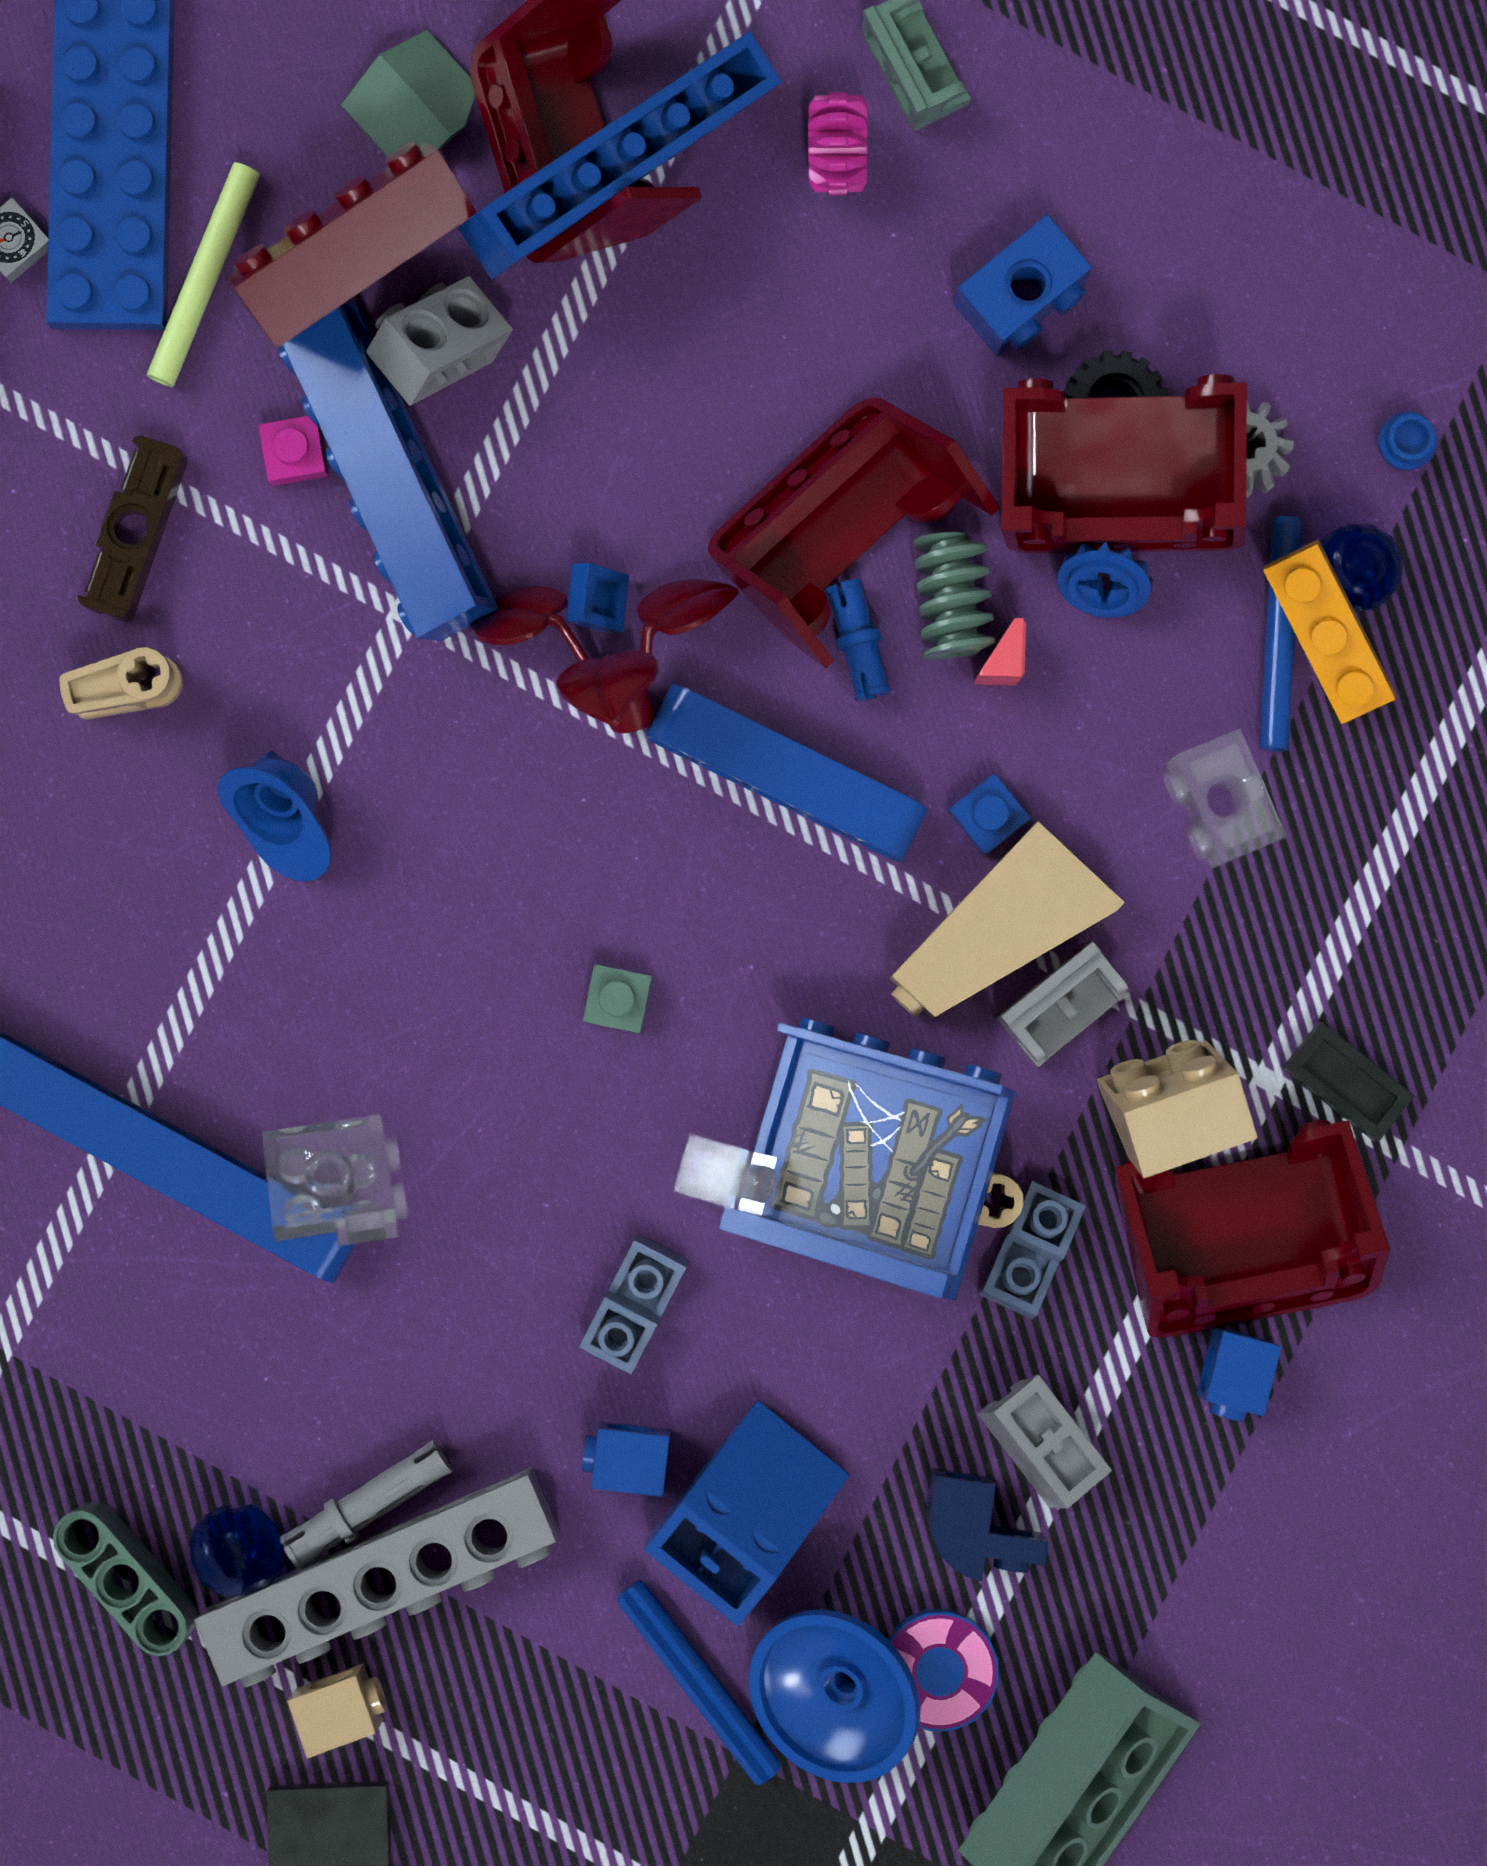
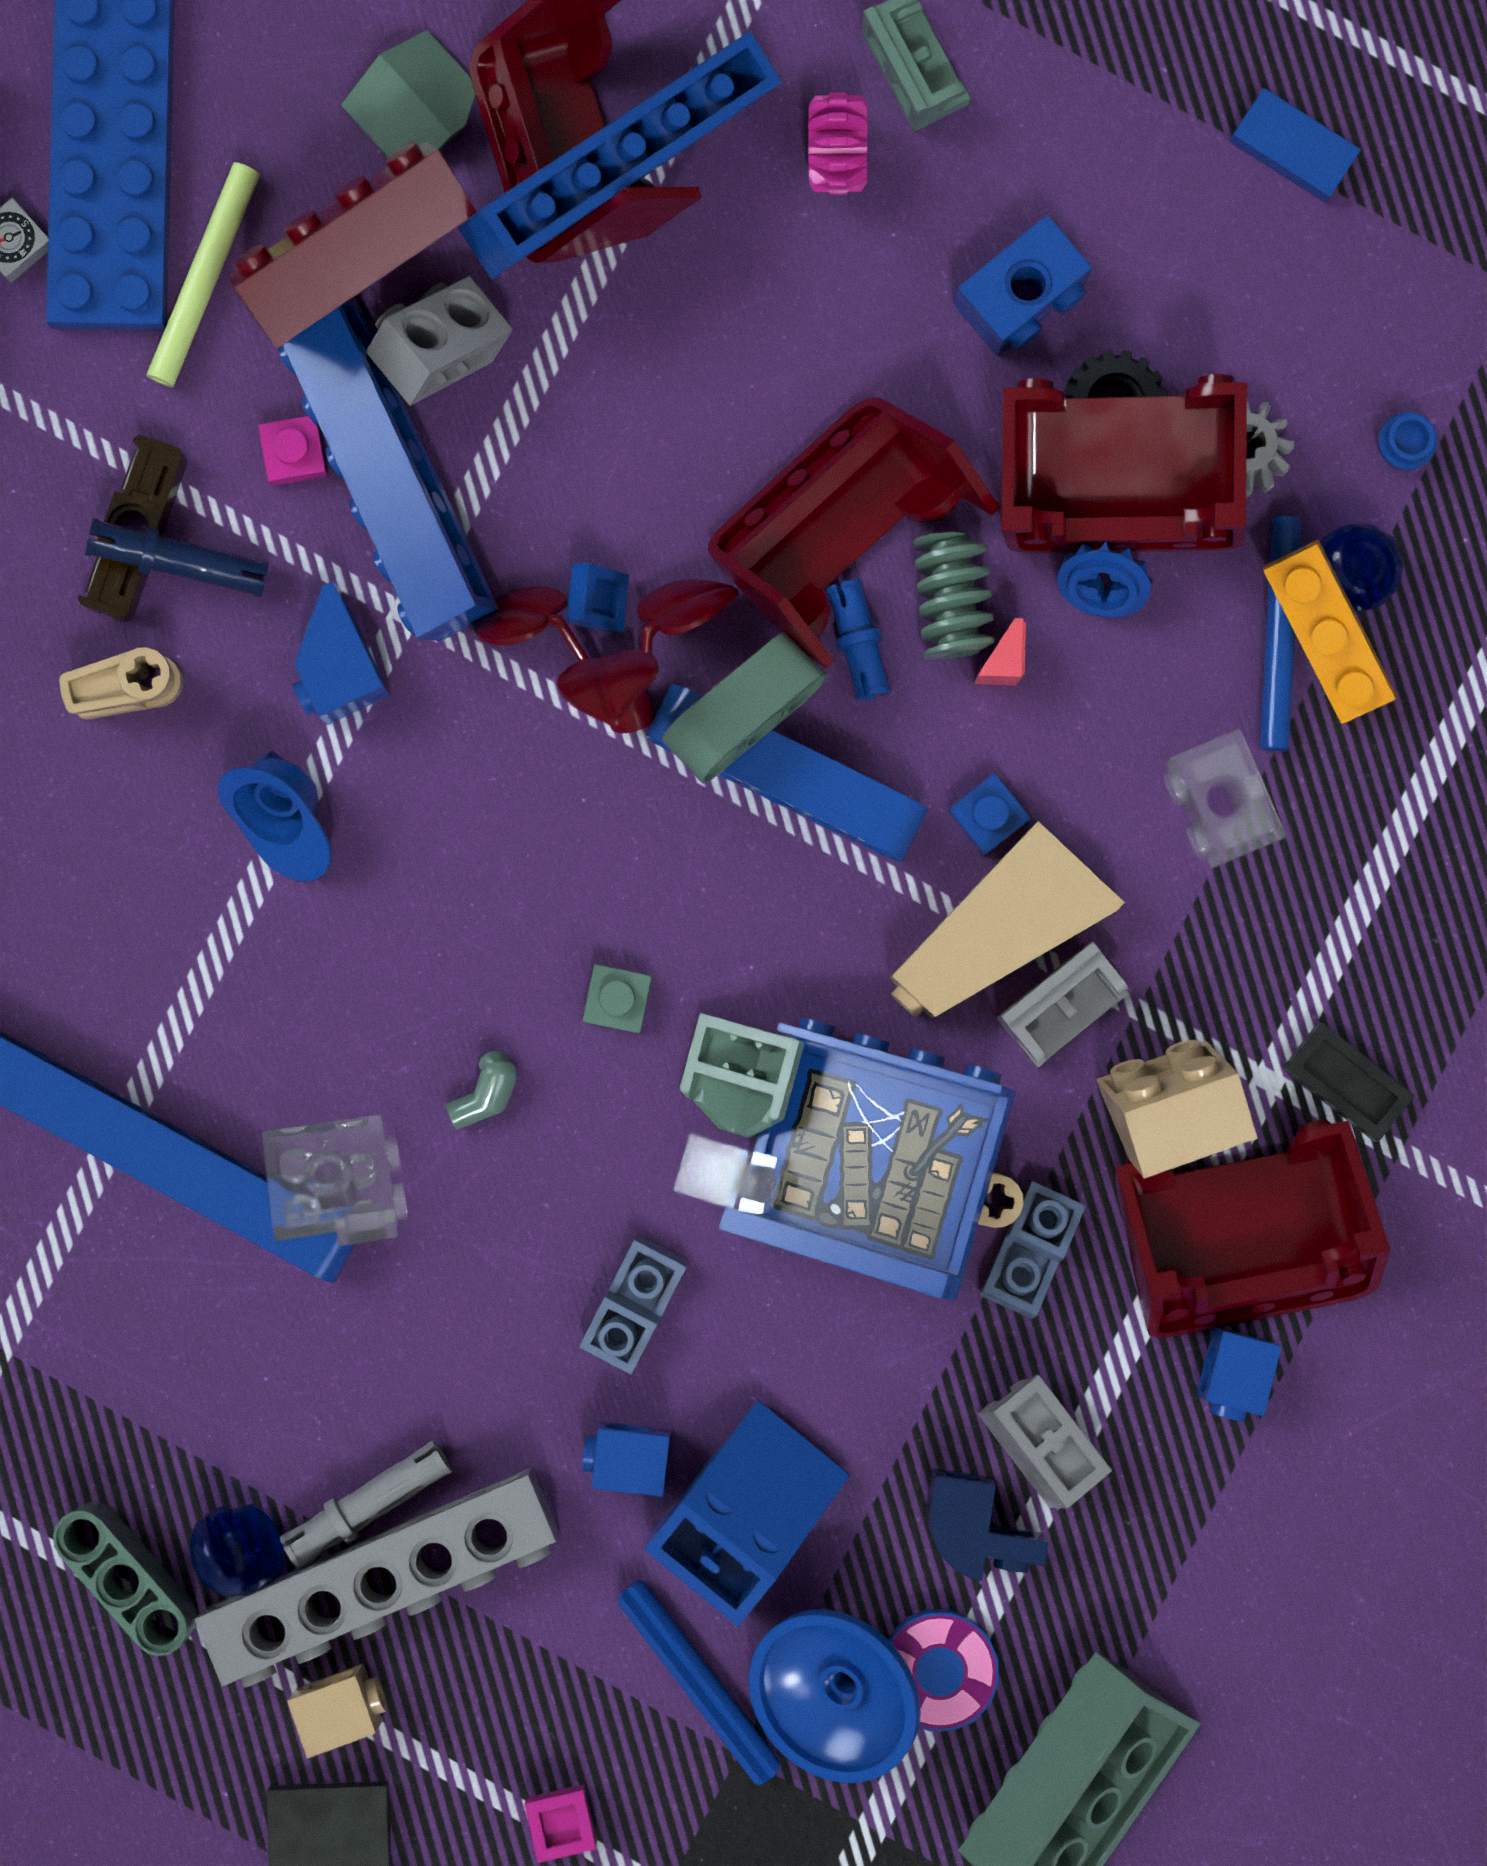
(176, 557): none -> dark blue pin
(335, 662): none -> blue slope
(491, 1092): none -> sand green arm
(560, 1823): none -> dark pink plate
(740, 1074): none -> sand green slope
(744, 707): none -> sand green beam
(1294, 145): none -> blue tile

